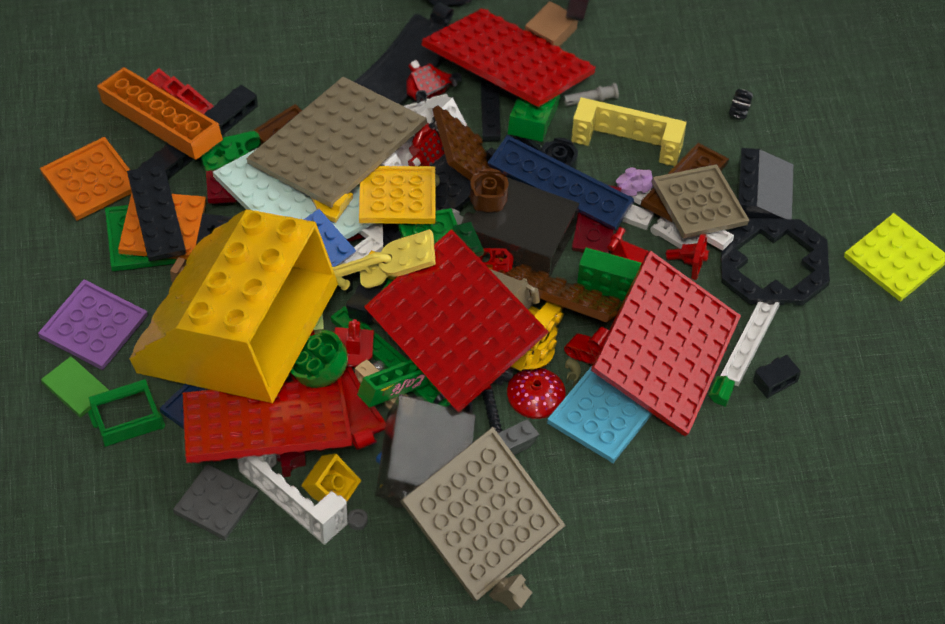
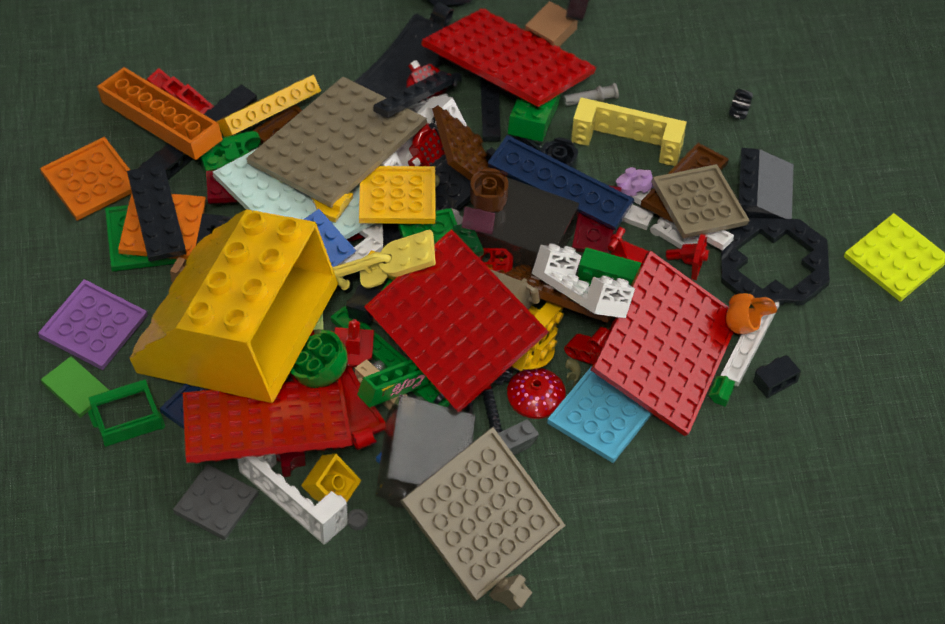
(268, 106): none -> yellow brick
(413, 94): none -> black plate
(478, 220): none -> clear pink piece
(603, 297): none -> white plate
(744, 319): none -> orange piece

